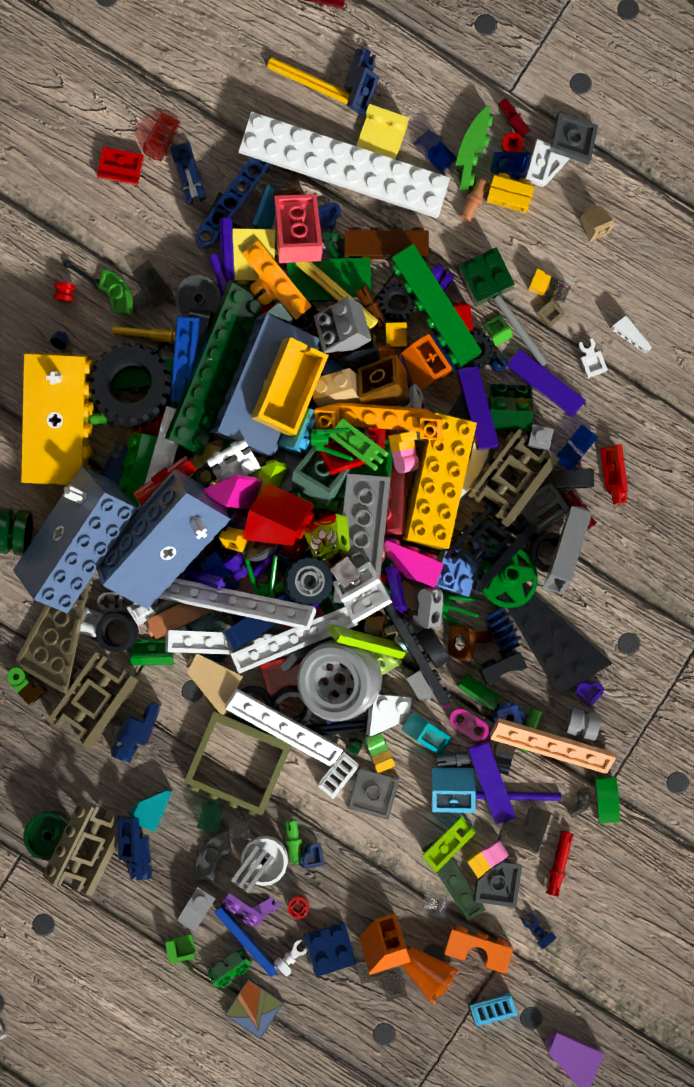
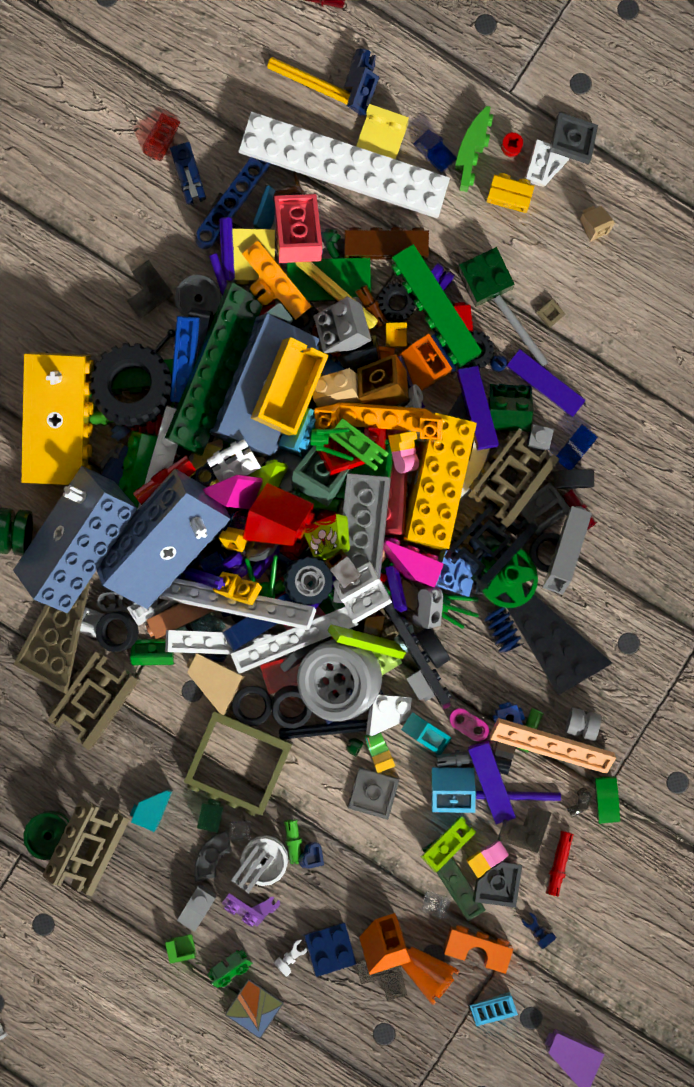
(24, 686): leg -> none
(59, 340): dark blue hinge -> none
(63, 292): red wheel -> none
(67, 264): black hinge -> none
(118, 292): bright green tile -> none
(119, 432): none -> medium blue plate
(120, 166): red plate -> none
(134, 732): dark blue plate -> none
(134, 848): dark blue plate -> none
(155, 334): yellow pin -> none
(239, 589): none -> yellow slope
(246, 940): blue tile -> none
(283, 727): white plate -> none
(298, 902): red wheel -> none
(327, 789): white slope -> none
(328, 215): dark blue tile -> none
(471, 638): reddish brown piece -> none
(474, 199): nougat pin -> none
(479, 692): green slope -> none
(494, 669): black brick -> none
(498, 330): bright green slope -> none
(511, 163): clear blue slope -> none
(514, 118): dark red axle -> none
(549, 286): leg -> none
(589, 692): dark purple tile -> none
(592, 362): white plate -> none
(615, 473): red hinge -> none
(631, 334): white slope -> none

